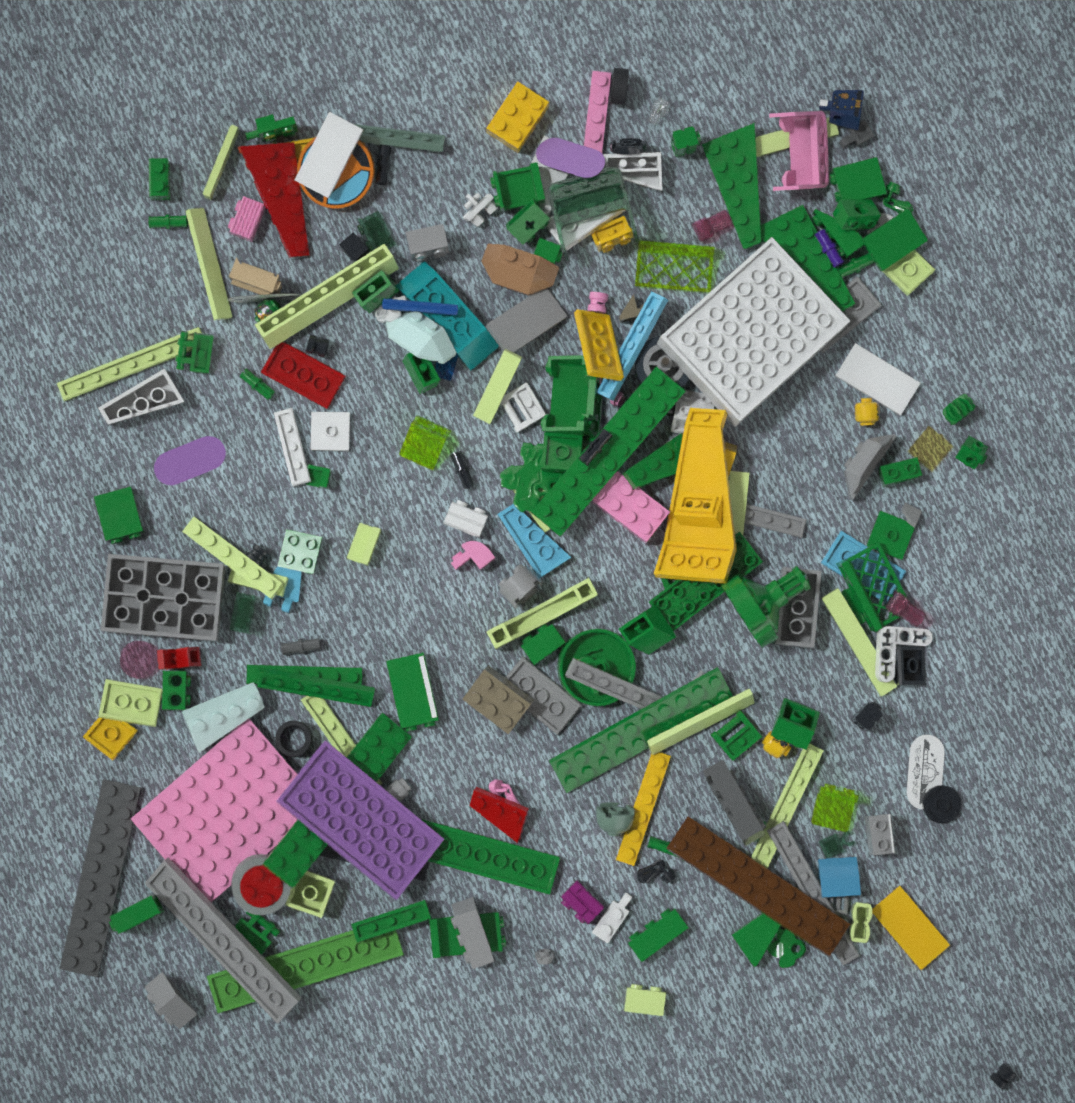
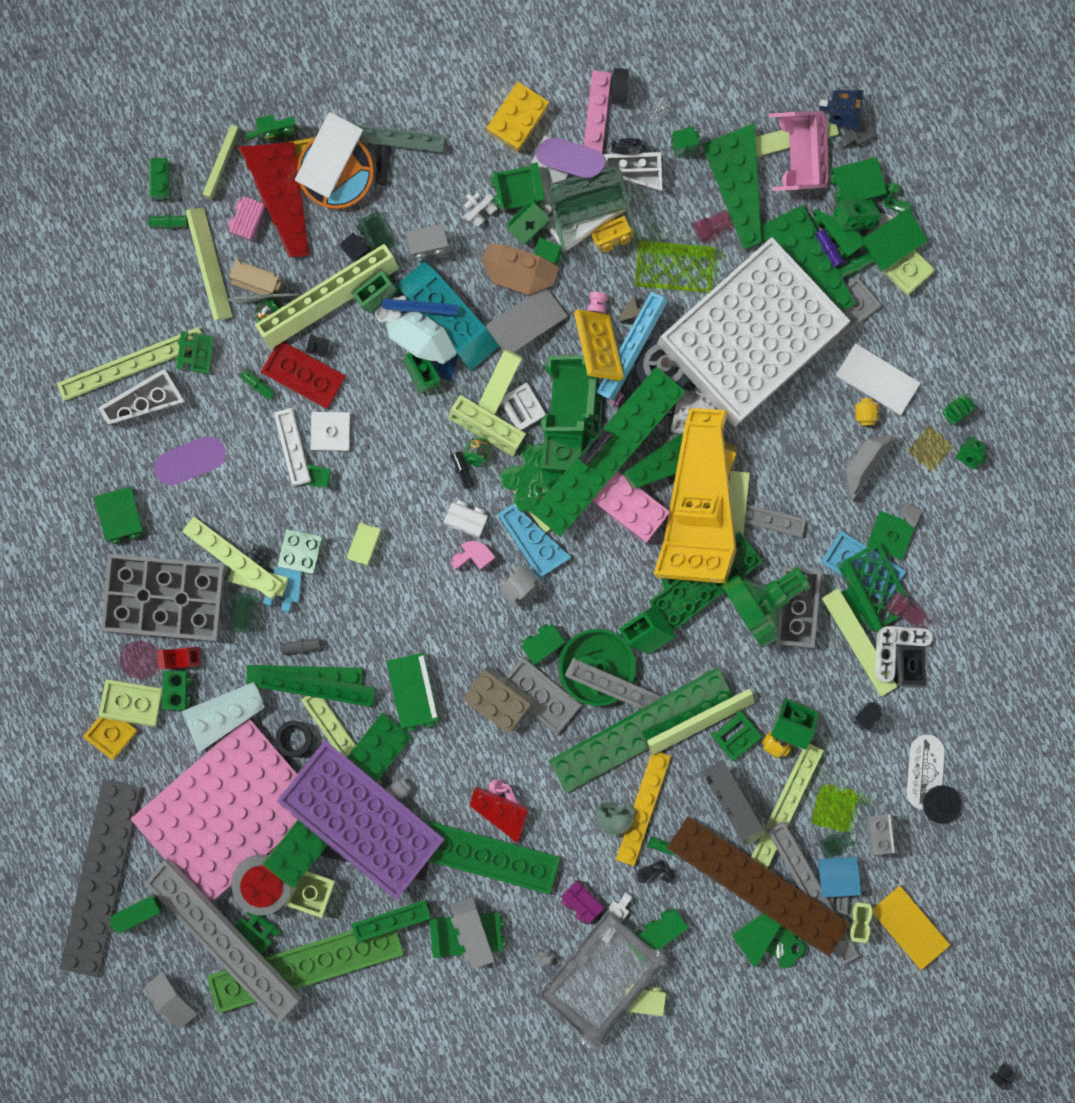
(424, 442): clear neon green bracket -> none
(477, 451): none -> head
(486, 425): none -> yellowish green fence
(542, 613): yellowish green arch -> none
(602, 979): none -> clear door
(899, 472): green brick -> none

